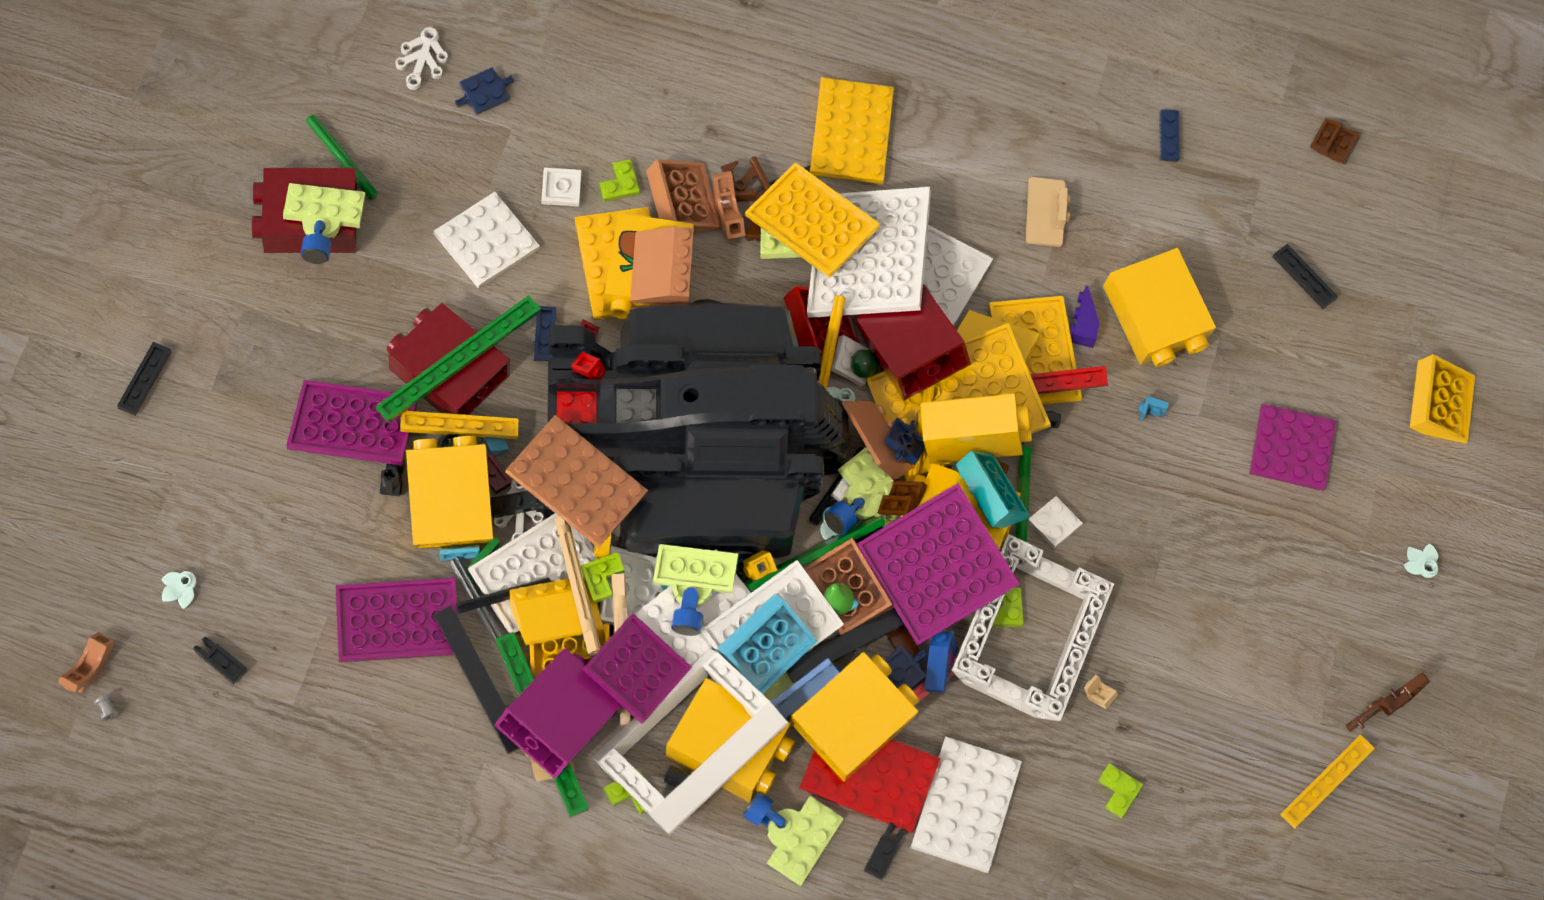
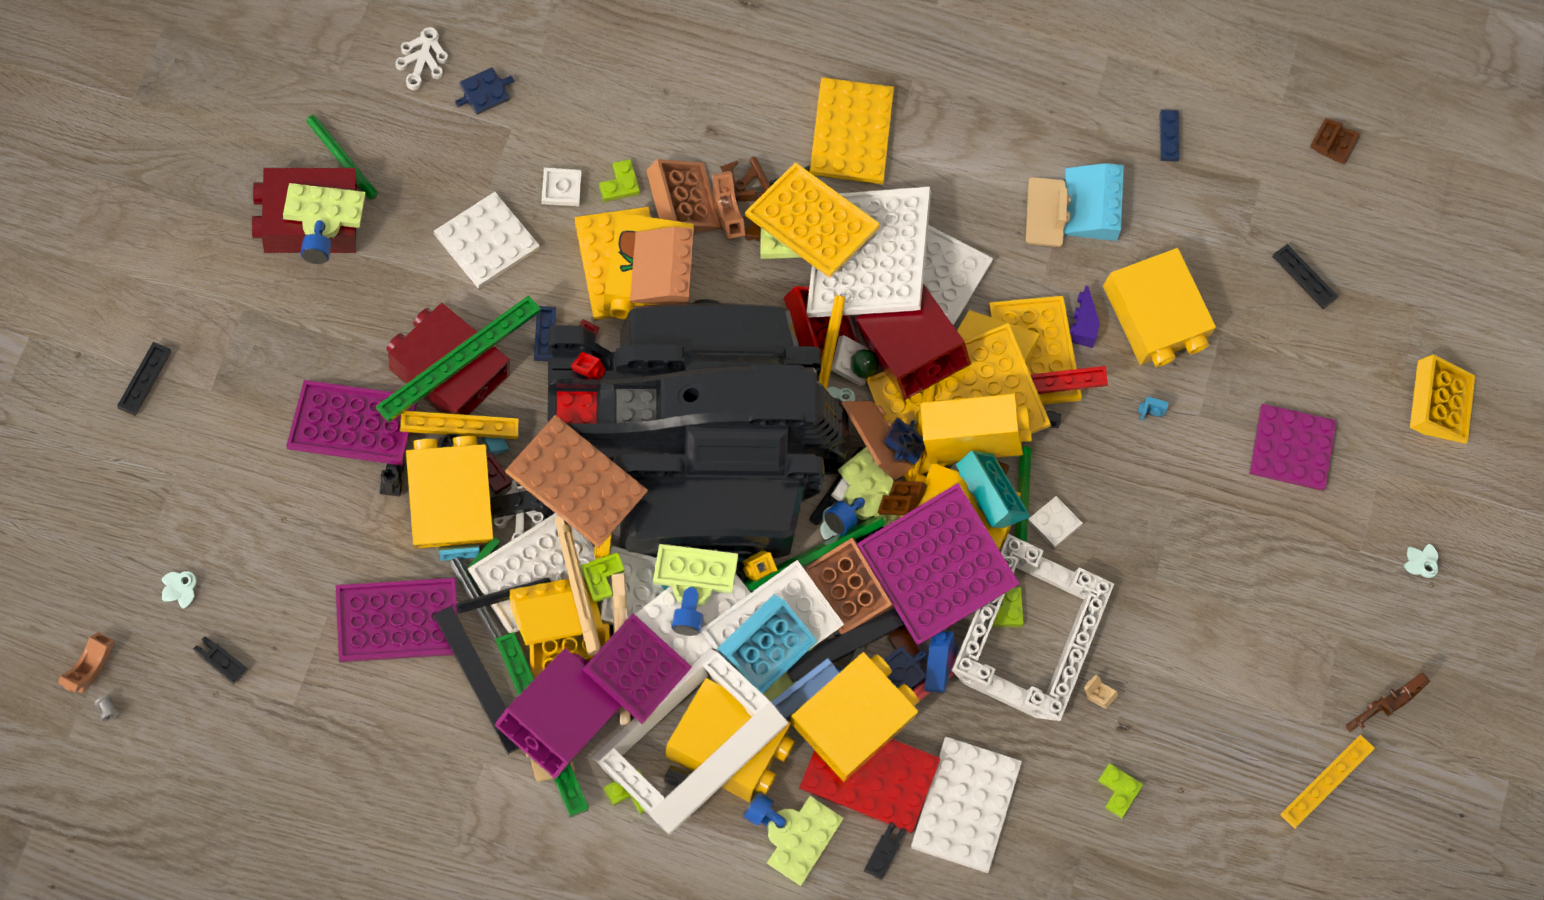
(840, 598): bright green hat -> none
(1094, 201): none -> medium azure slope

